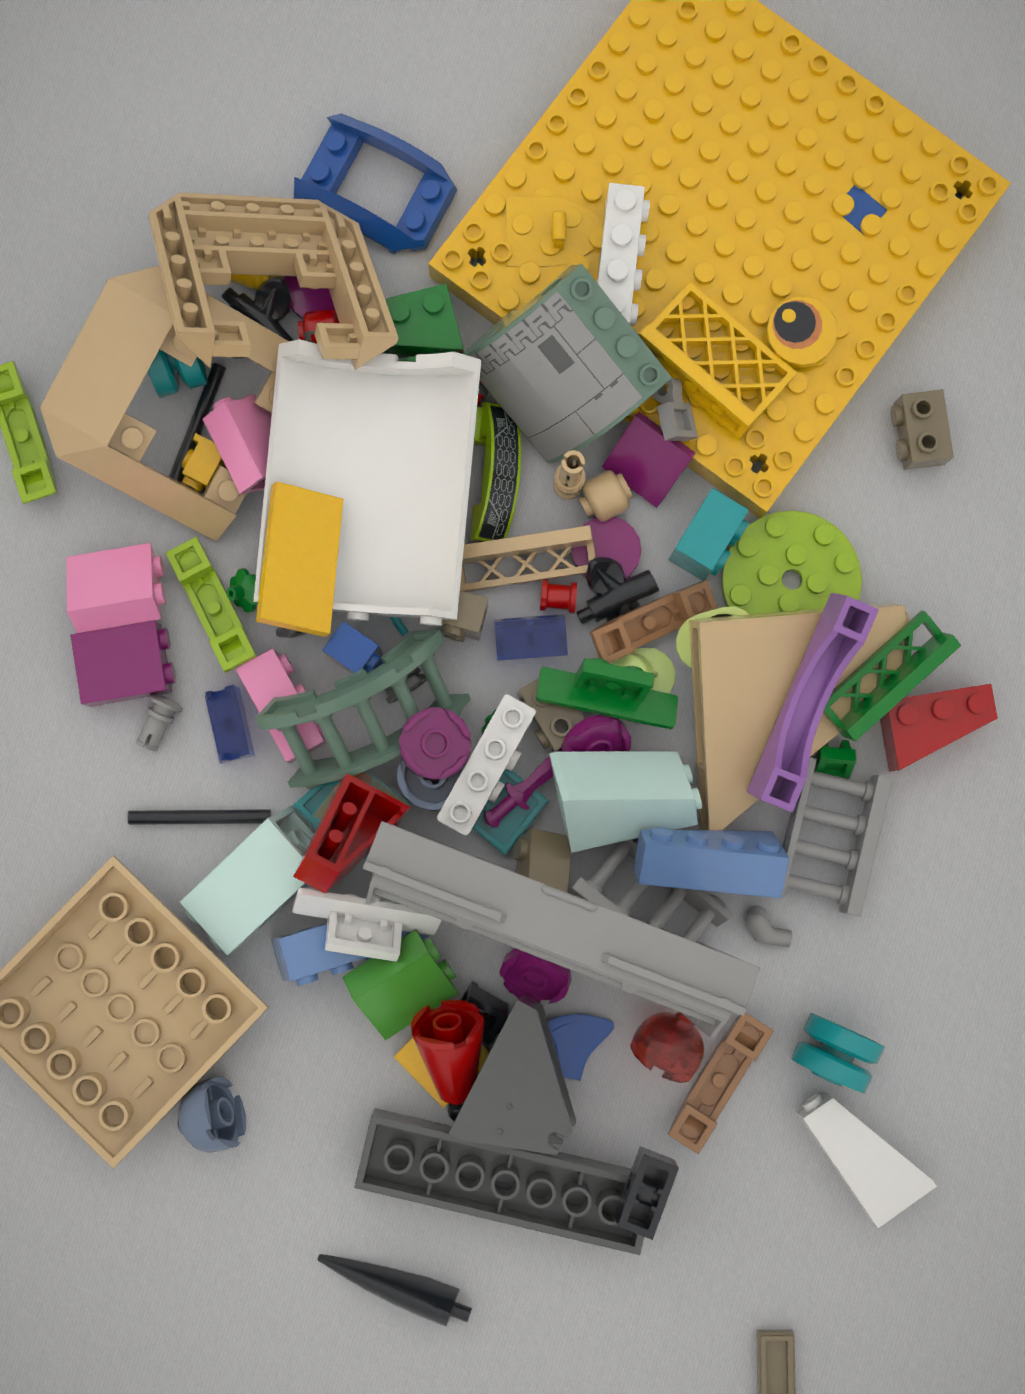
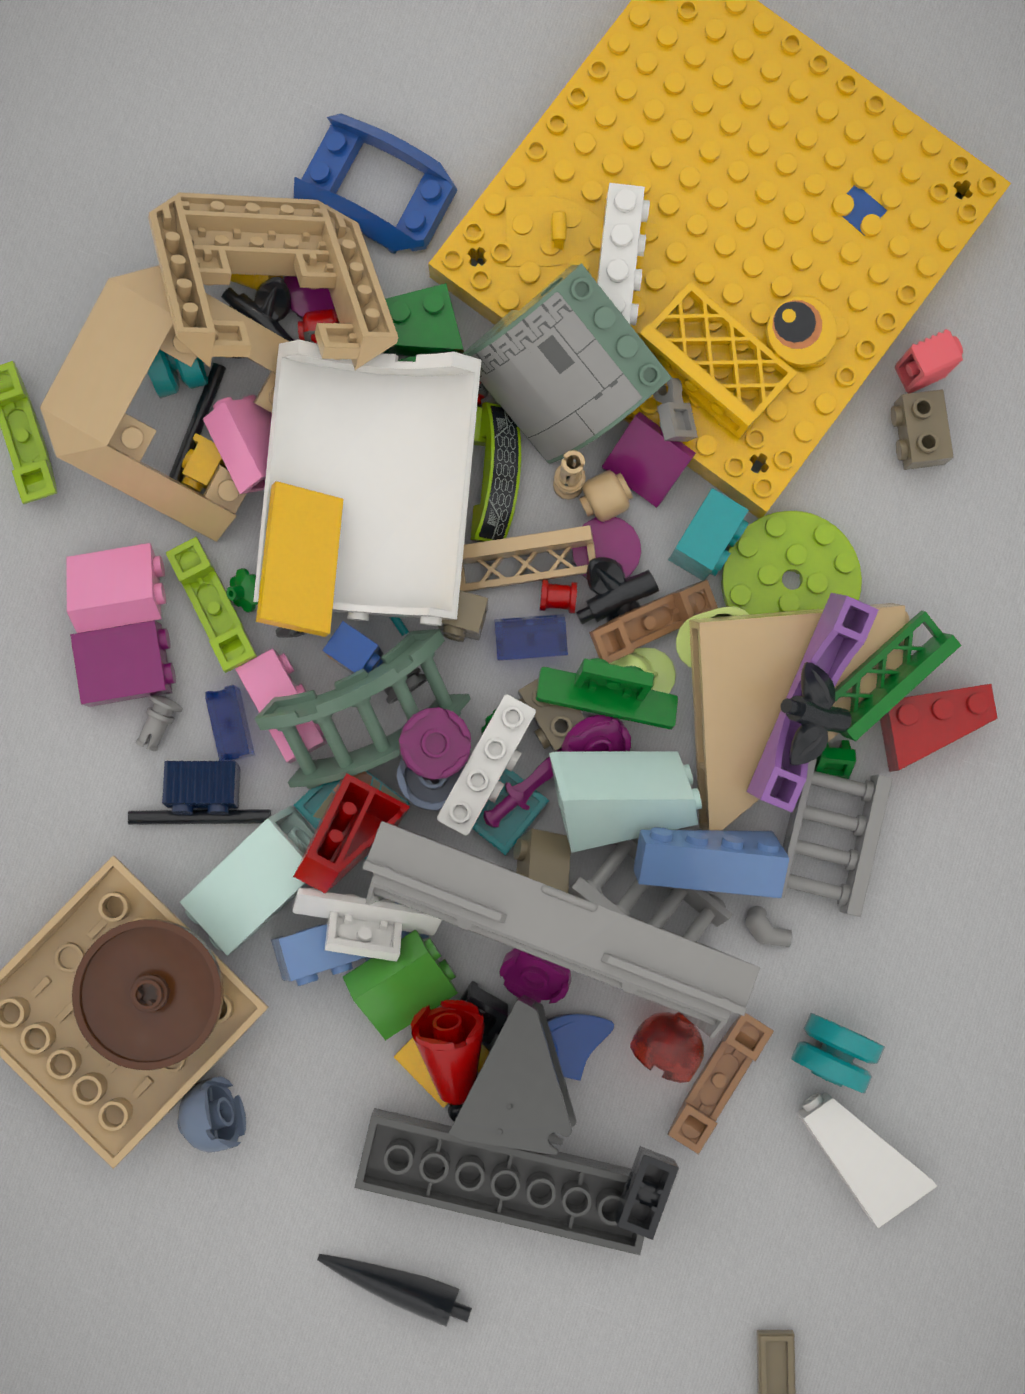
(147, 994): none -> reddish brown dish
(201, 786): none -> dark blue brick
(815, 714): none -> black plant
(929, 361): none -> coral brick

